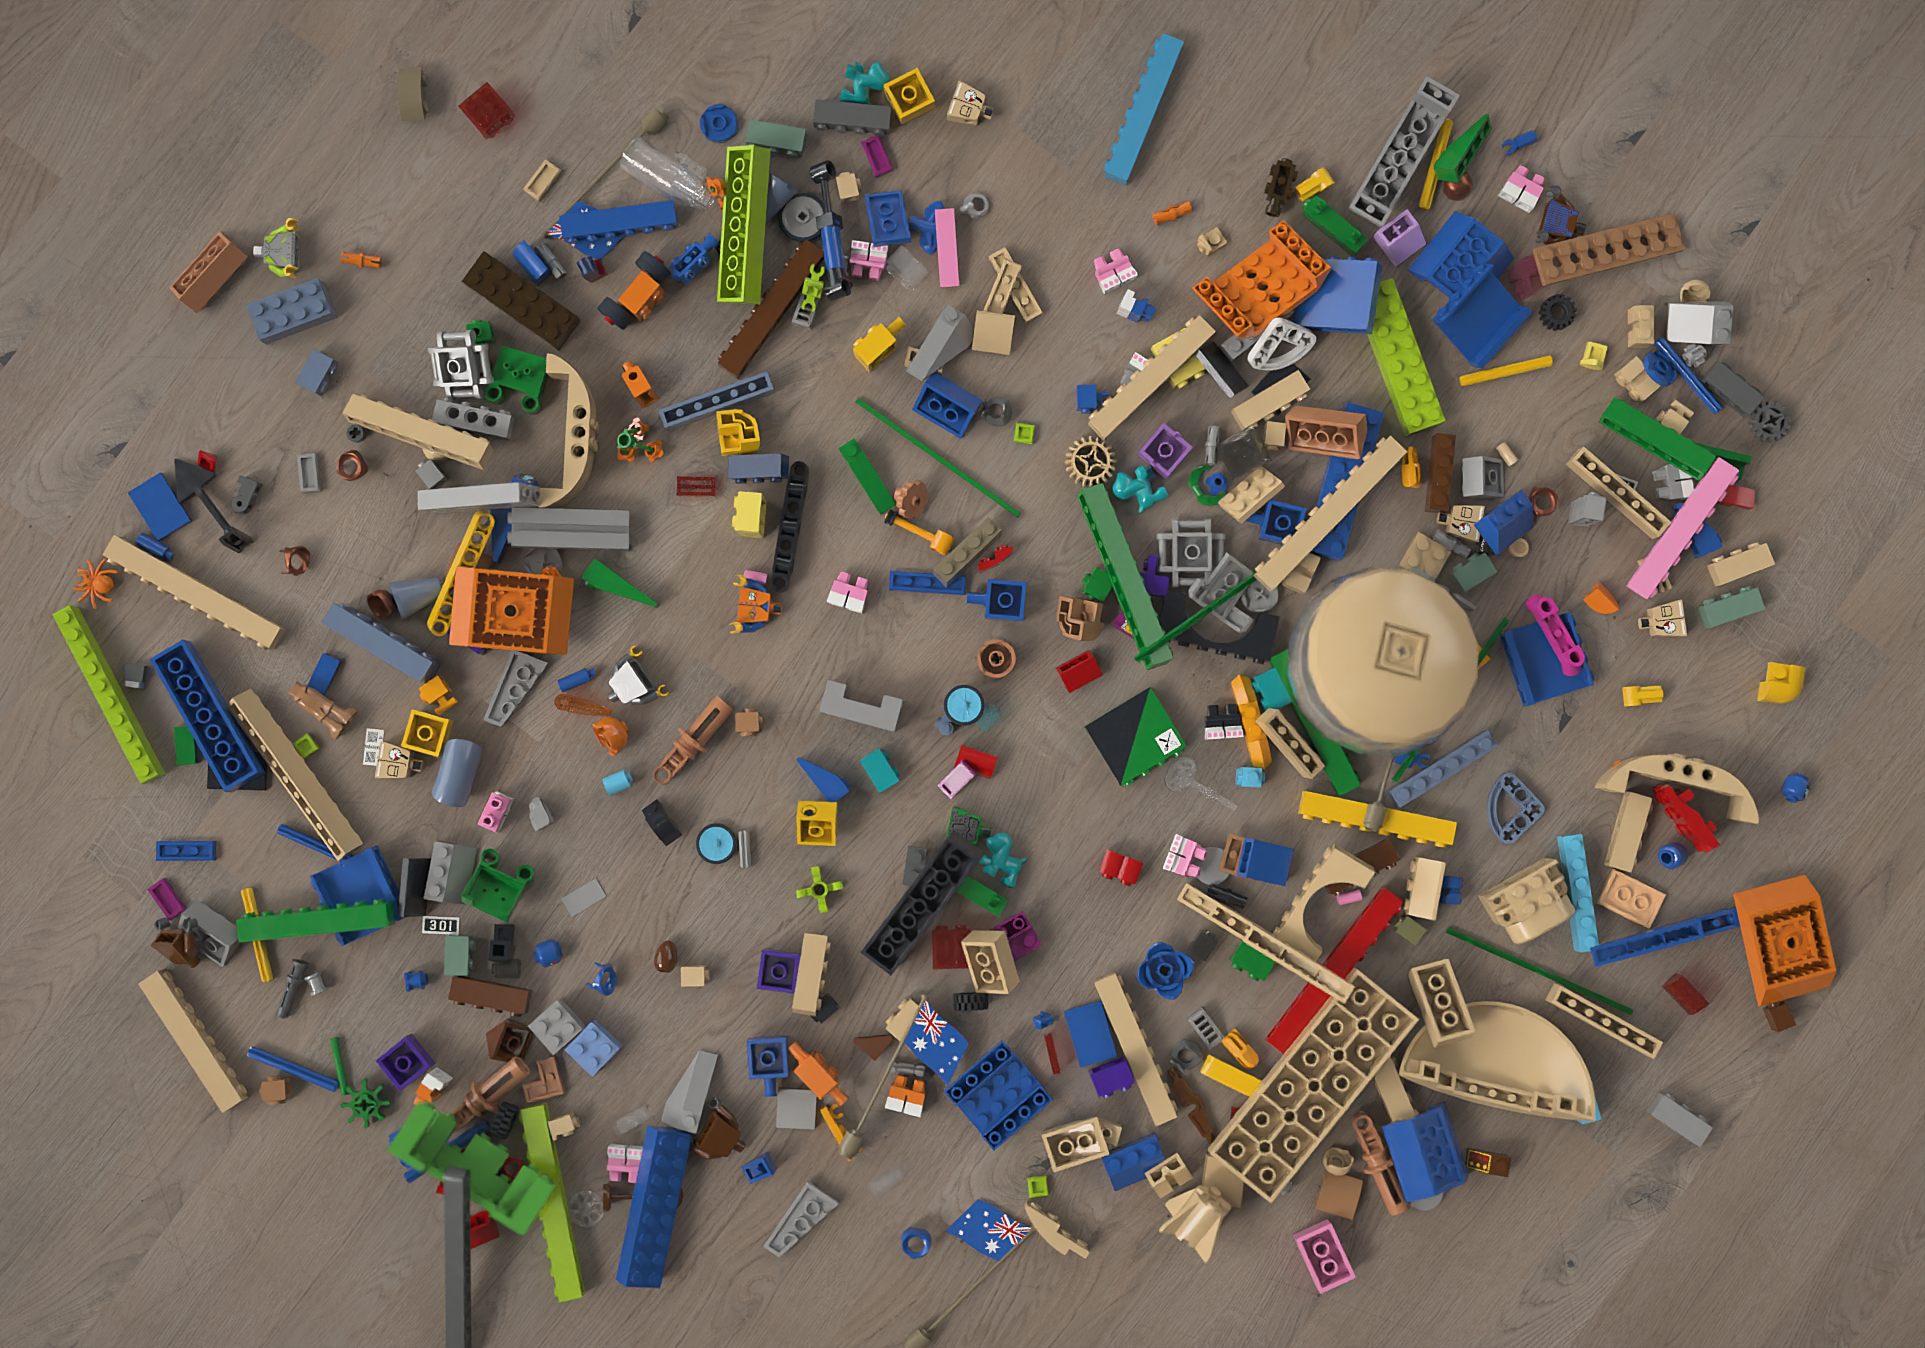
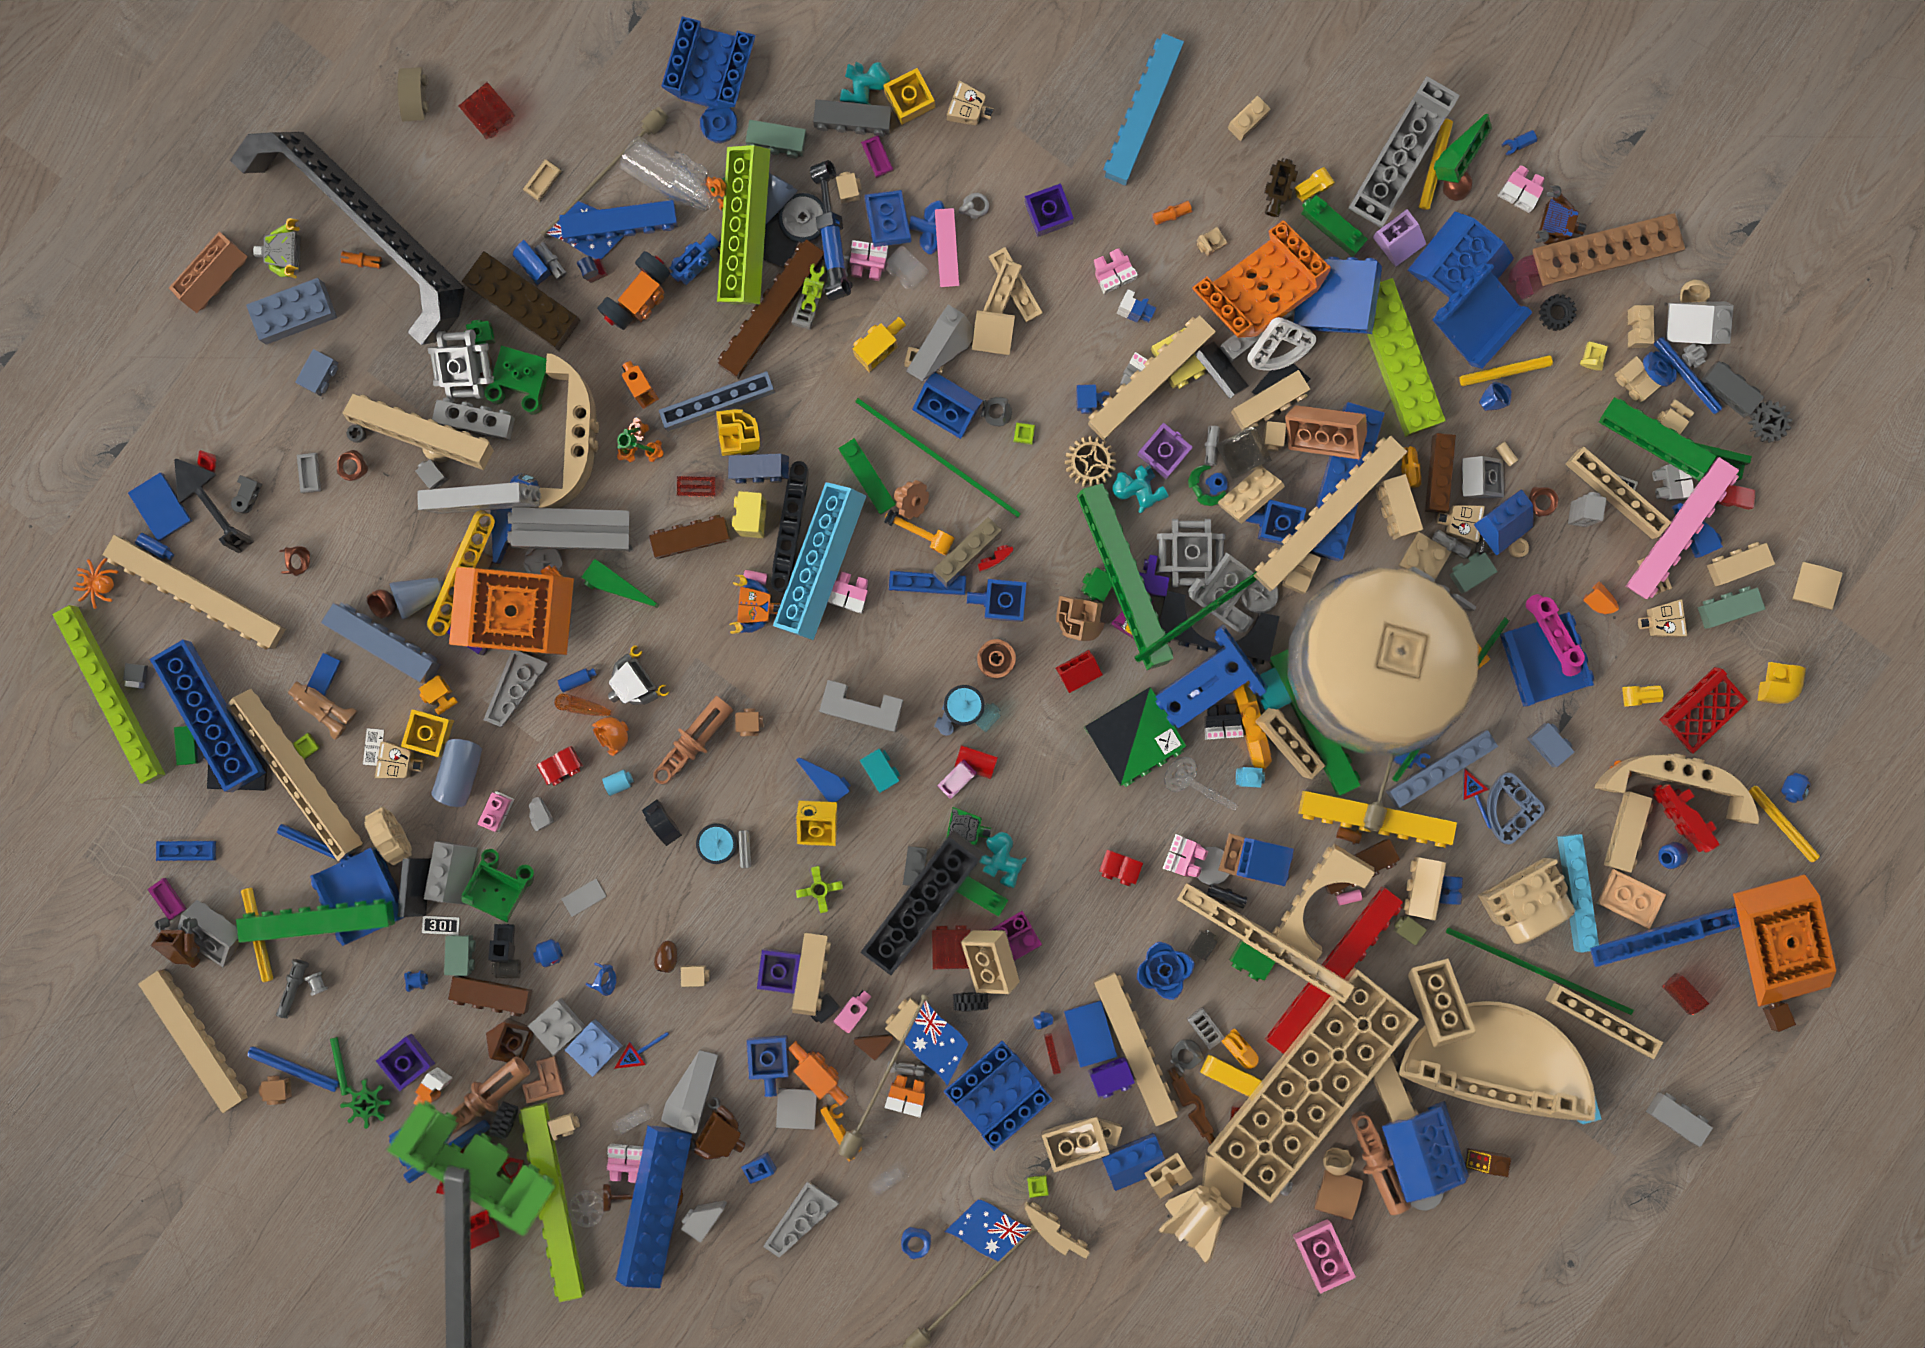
(388, 836): none -> tan connector
(439, 289): none -> black arch
(560, 765): none -> red brick
(632, 1058): none -> piece
(689, 537): none -> reddish brown brick
(701, 1219): none -> light grey slope
(707, 65): none -> blue slope
(777, 245): none -> black window
(819, 560): none -> medium azure brick
(845, 1018): none -> bright pink torso
(1049, 210): none -> dark purple brick
(1209, 681): none -> blue brick
(1249, 118): none -> tan brick
(1349, 835): none -> dark orange pin
(1398, 507): none -> tan brick
(1473, 787): none -> piece
(1496, 397): none -> blue hat
(1551, 744): none -> sand blue brick
(1696, 696): none -> red fence
(1784, 824): none -> yellow axle
(1817, 585): none -> tan slope

